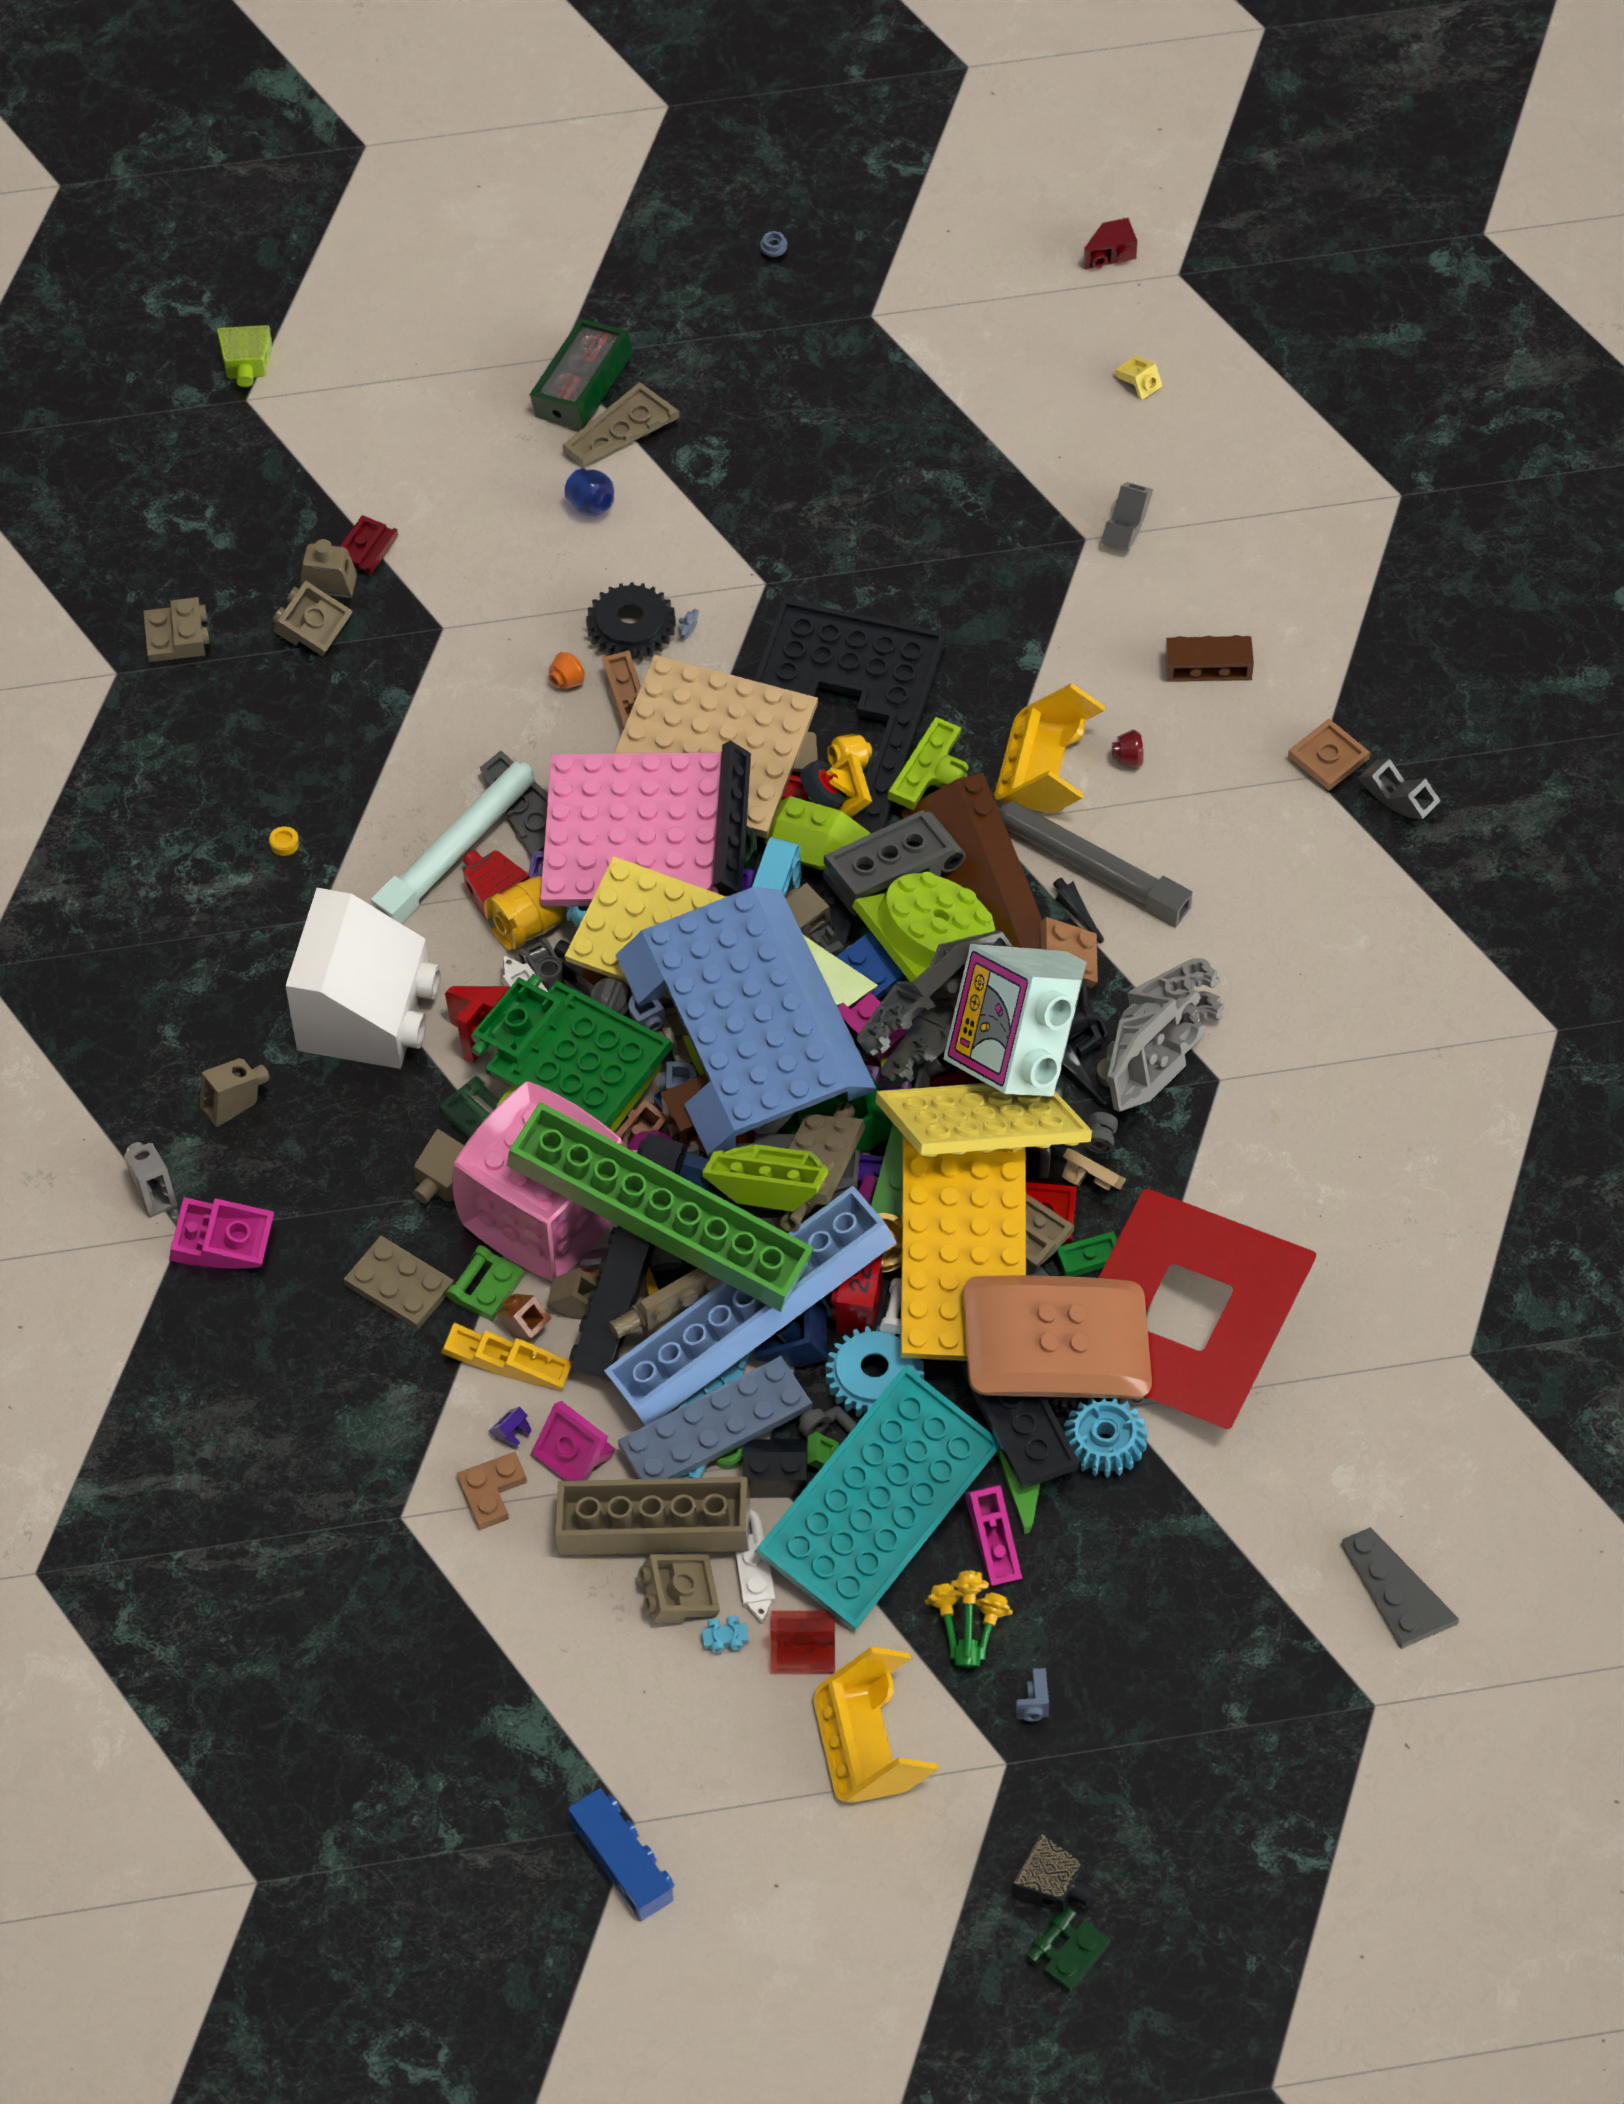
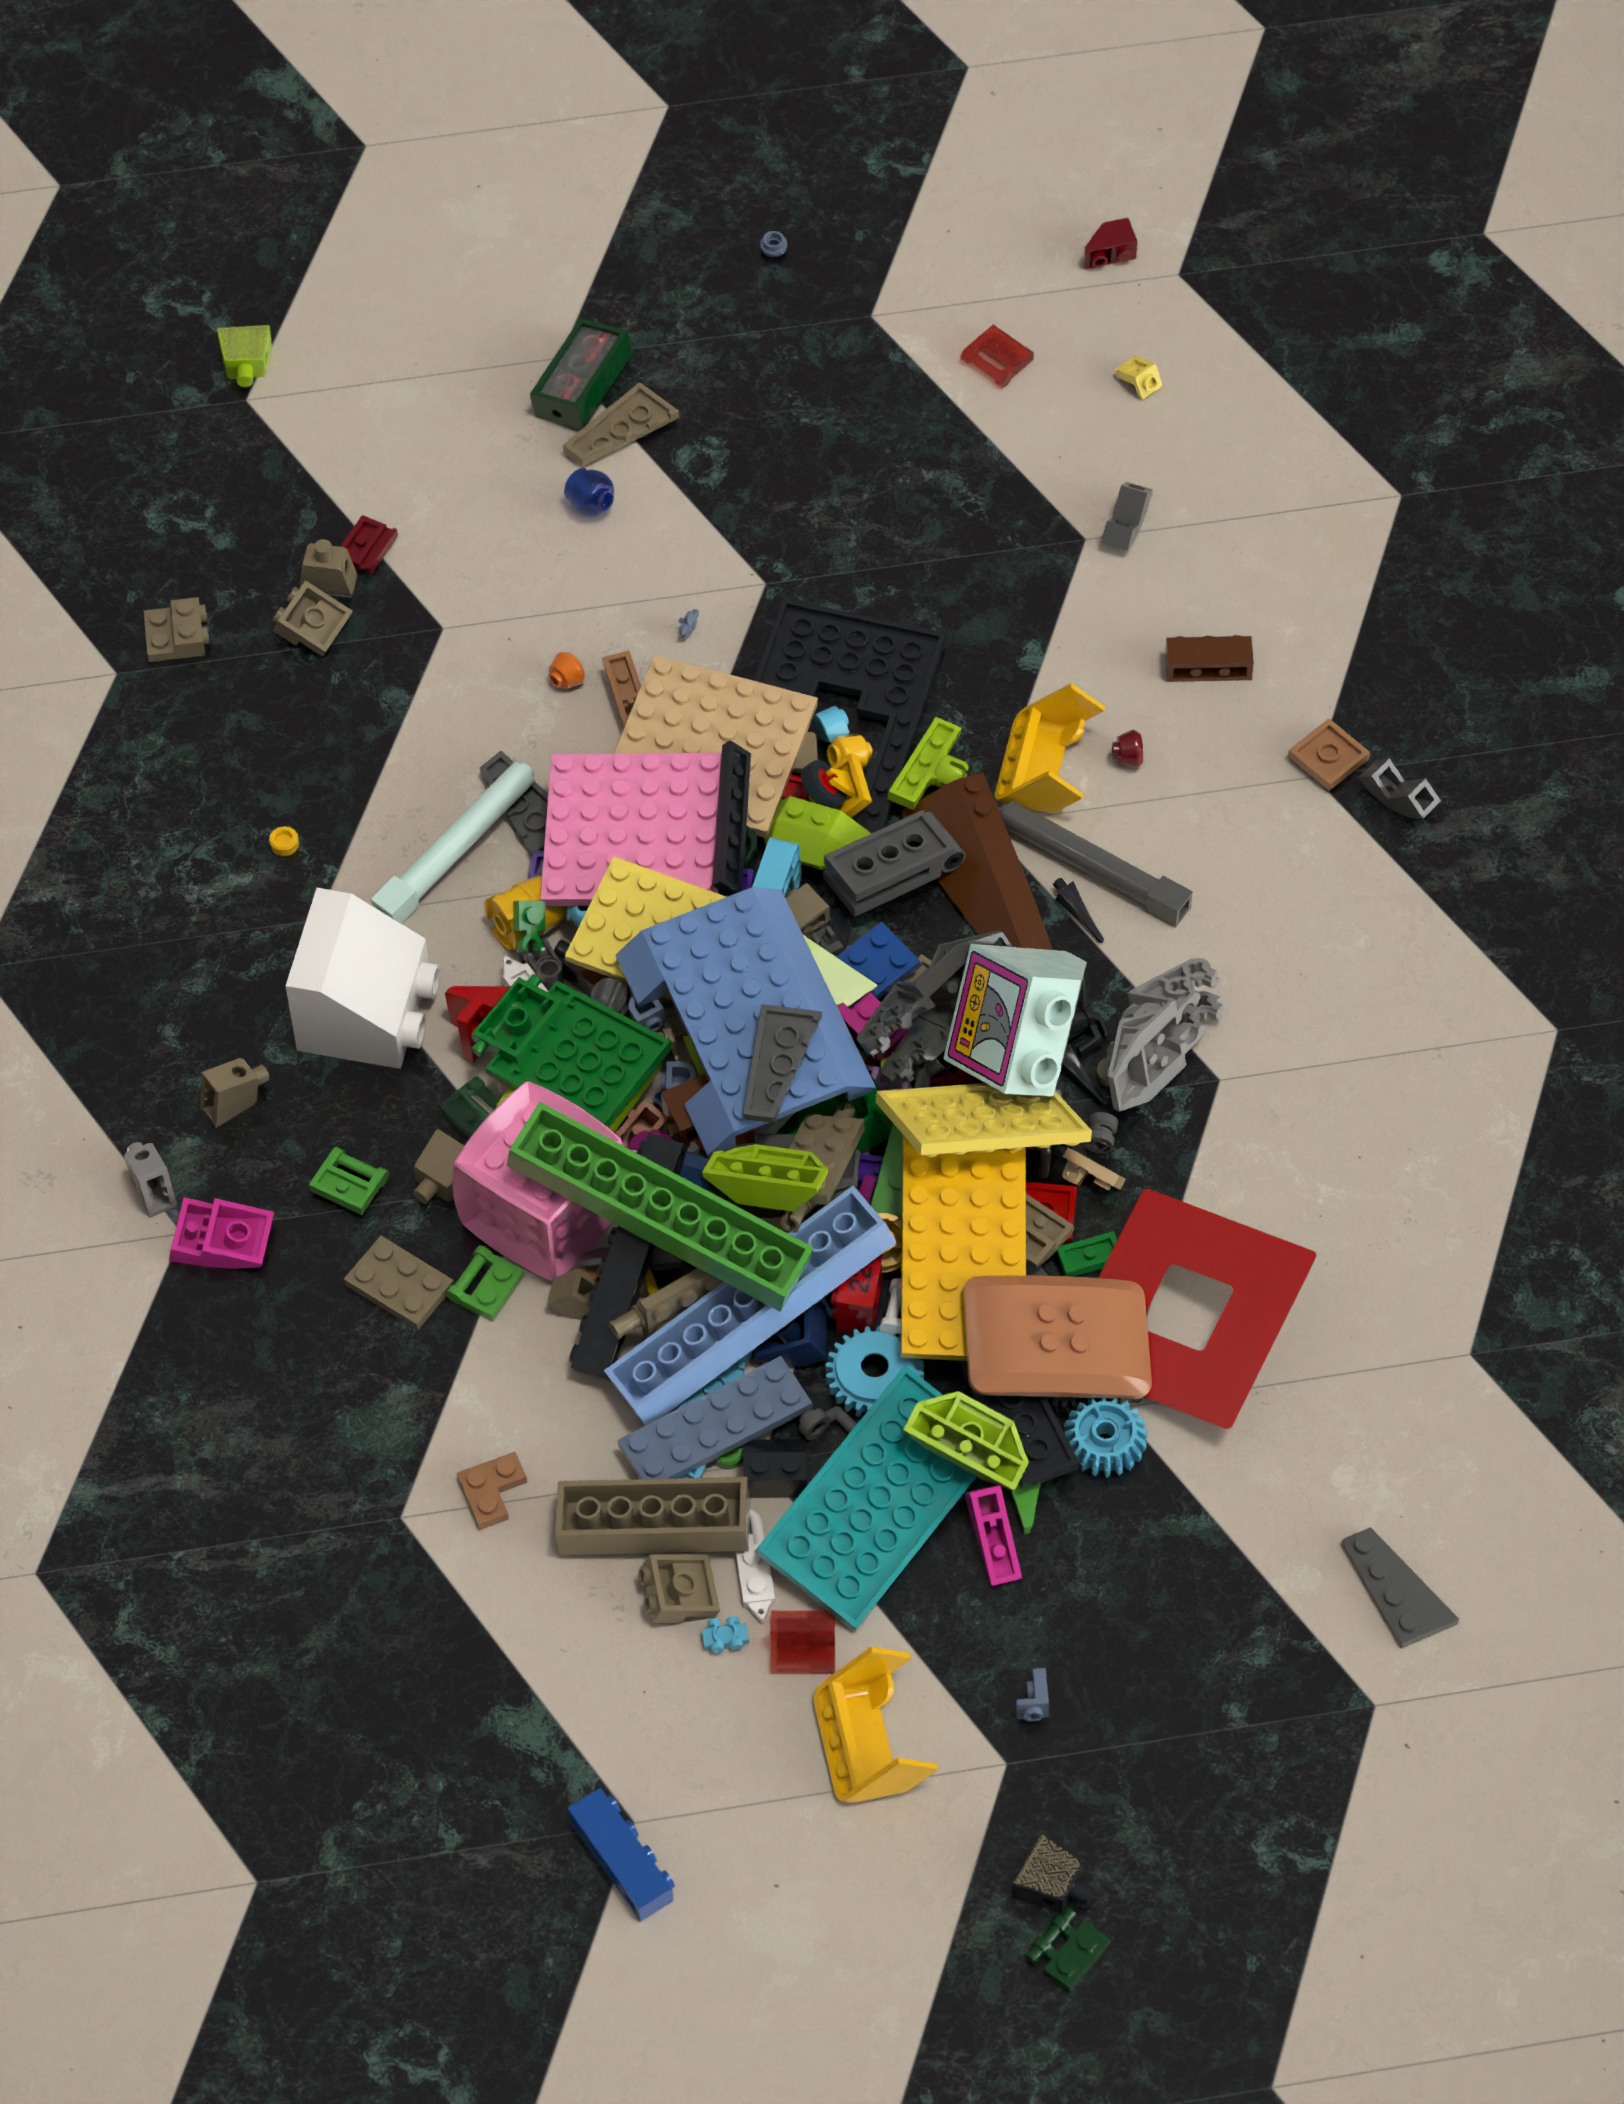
(344, 1187): none -> bright green plate
(490, 876): red torso -> none
(505, 1426): dark purple tile -> none
(507, 1358): yellow slope -> none
(523, 1315): dark orange brick -> none
(529, 919): none -> green plate
(571, 1444): dark pink bracket -> none
(639, 637): black gear -> none
(777, 1055): none -> dark grey wing
(820, 1449): bright green plate -> none
(831, 724): none -> medium azure plate
(920, 915): lime piece -> none
(969, 1437): none -> lime wedge
(993, 1605): plant -> none
(1000, 348): none -> clear red plate
(1075, 940): medium nougat plate -> none

